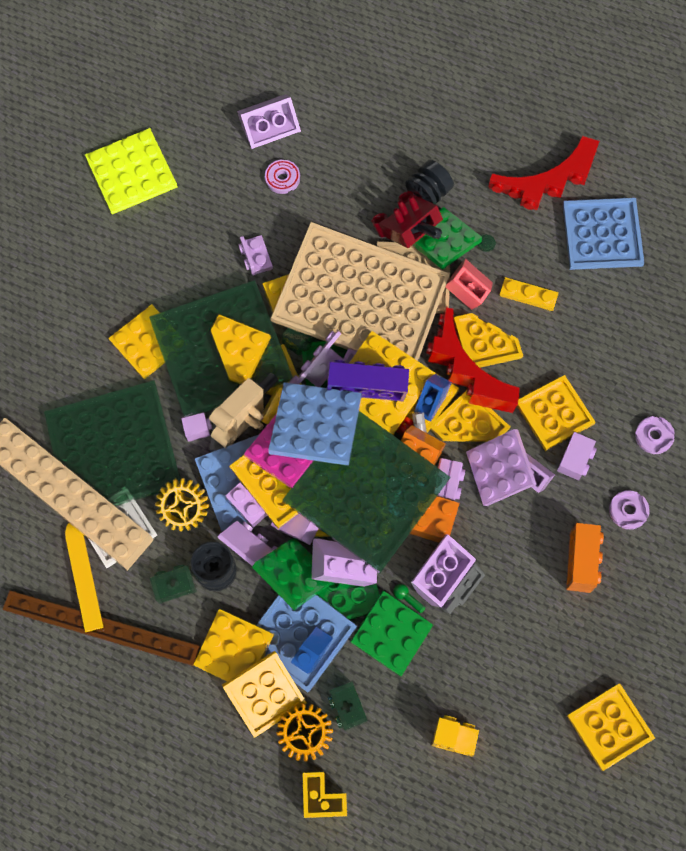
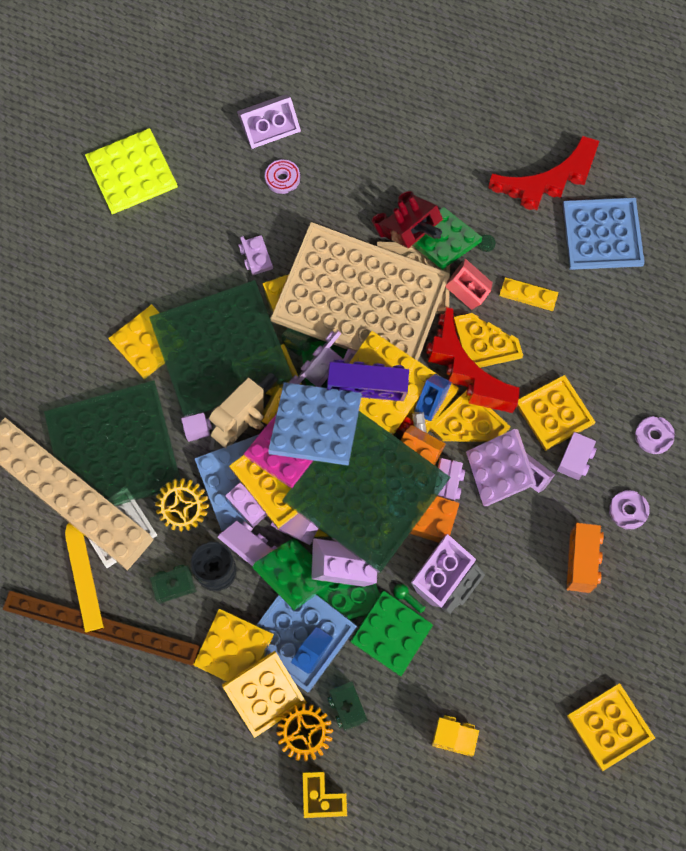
(239, 347): yellow plate -> none
(430, 182): black wheel -> none

